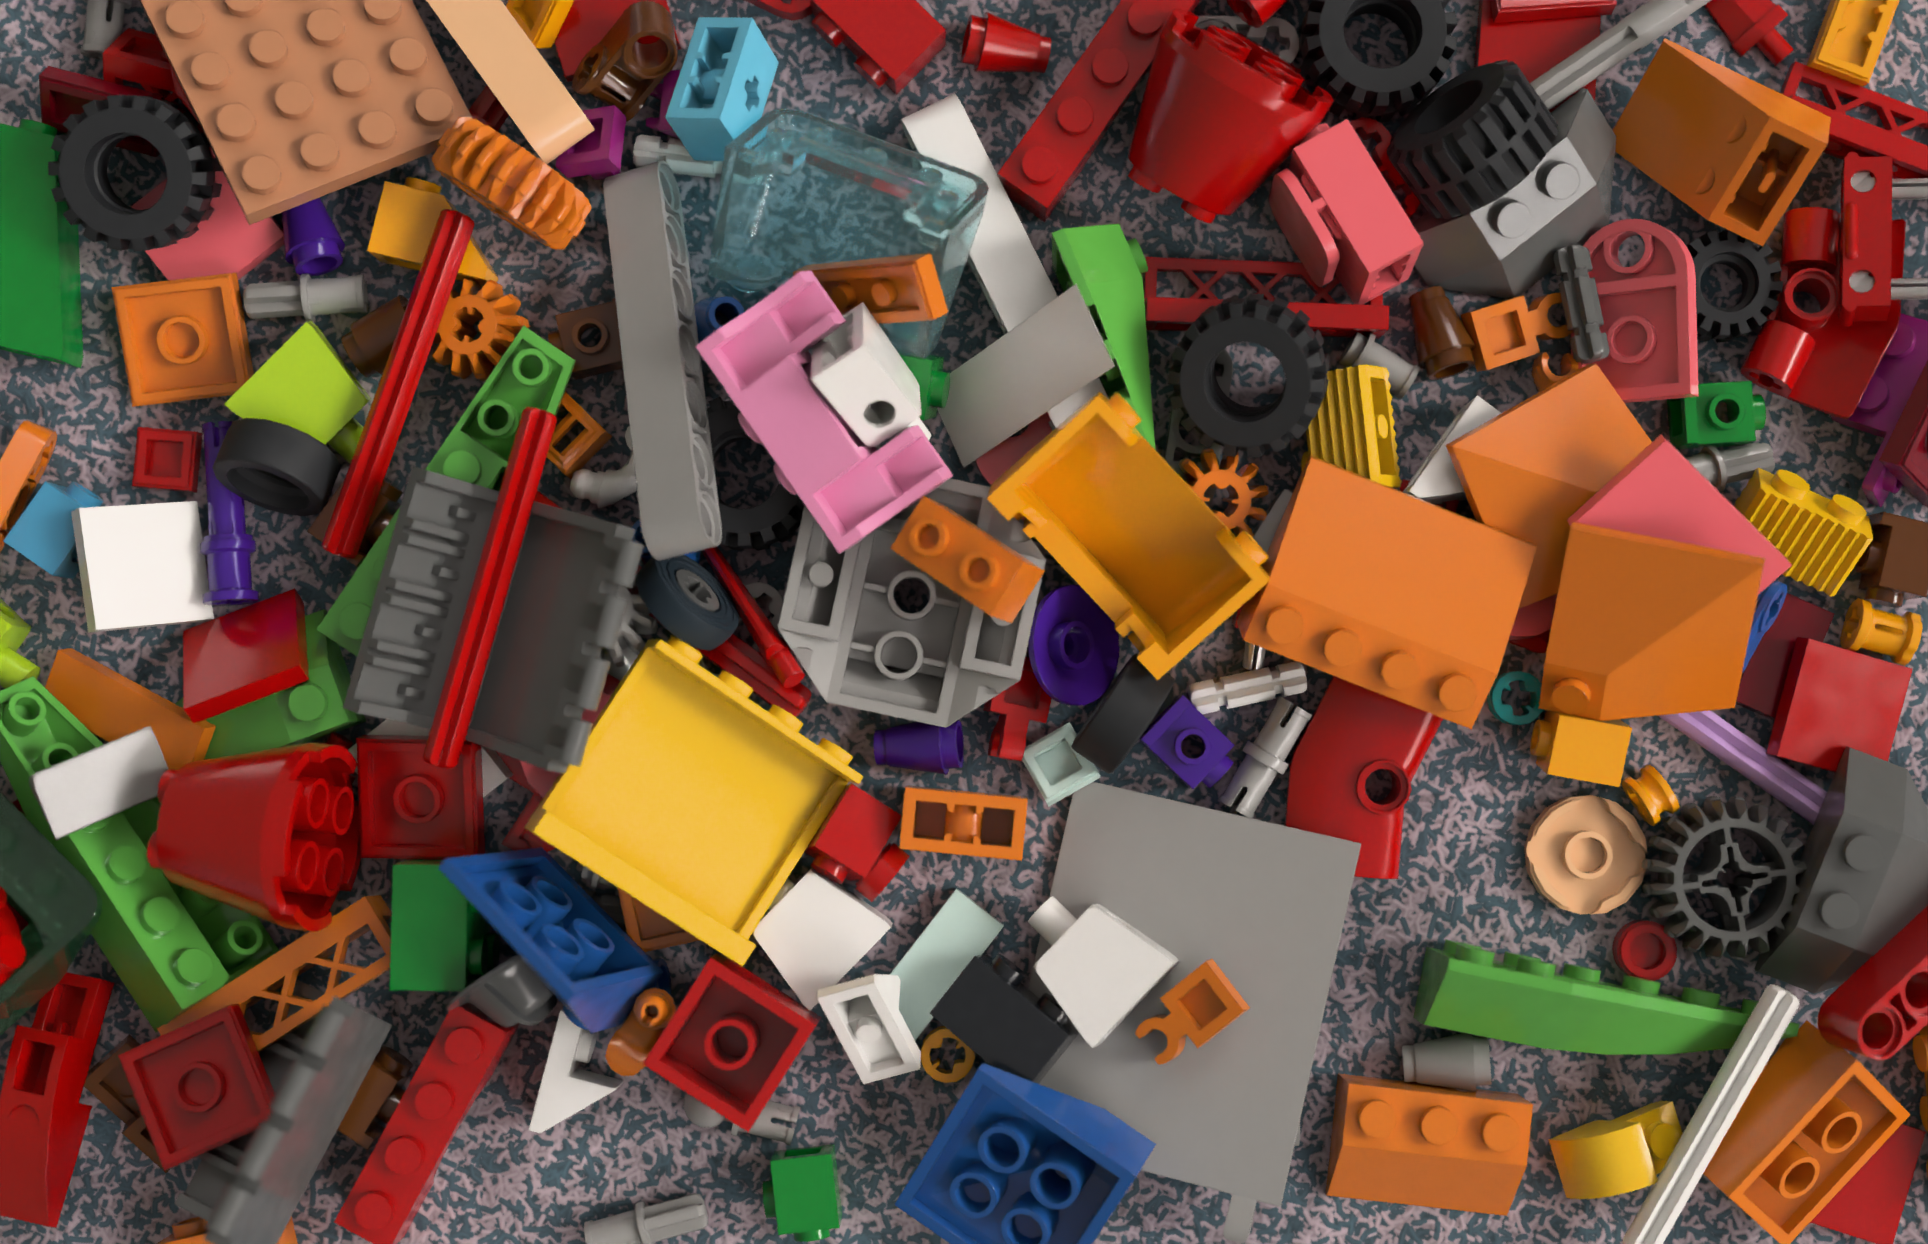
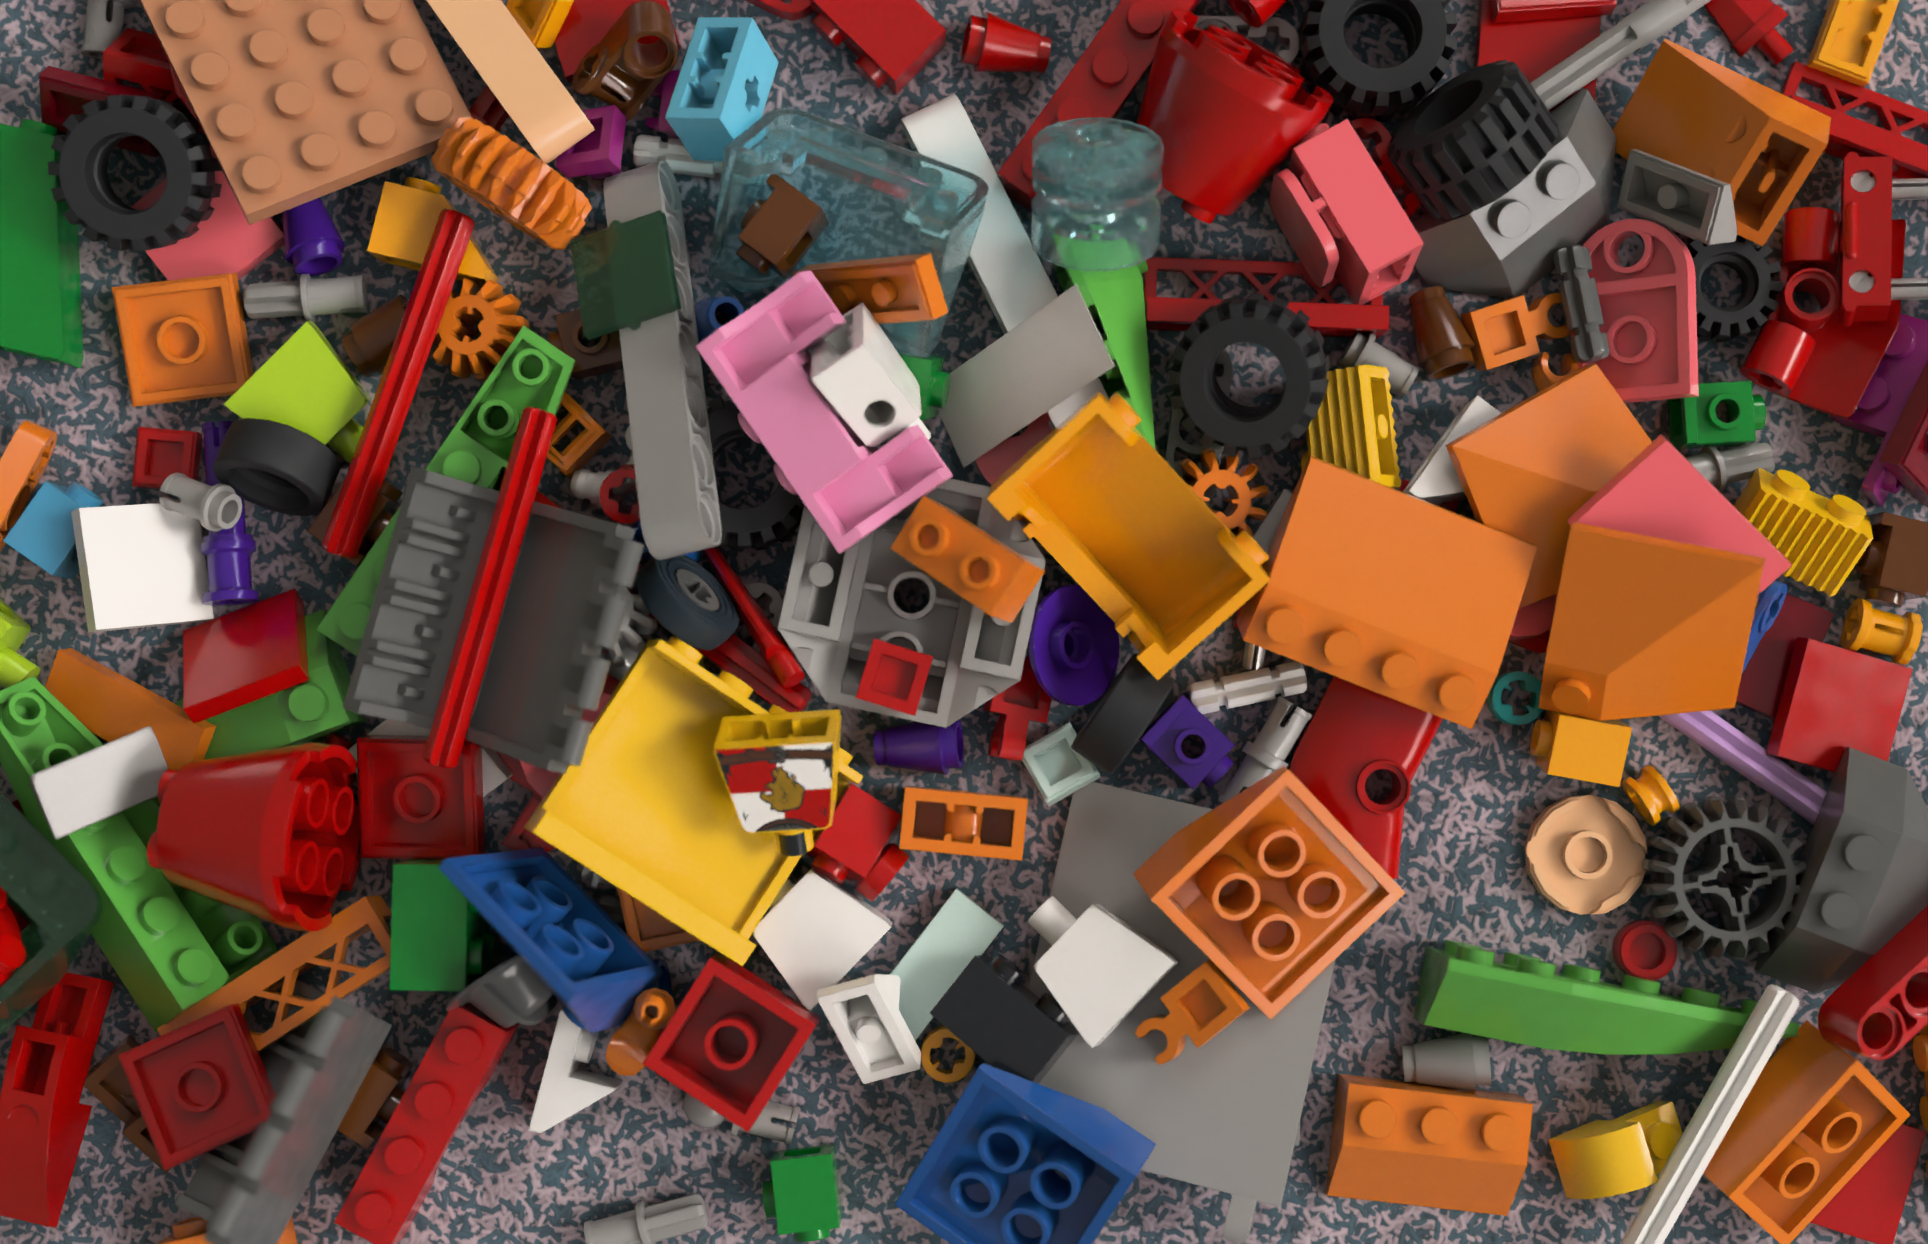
(213, 505): none -> light grey pin
(612, 502): none -> red bush
(625, 275): none -> clear green piece
(780, 229): none -> reddish brown brick
(782, 773): none -> torso
(894, 677): none -> red plate
(1096, 193): none -> clear light blue wheel
(1269, 888): none -> orange slope
(1678, 199): none -> light grey slope

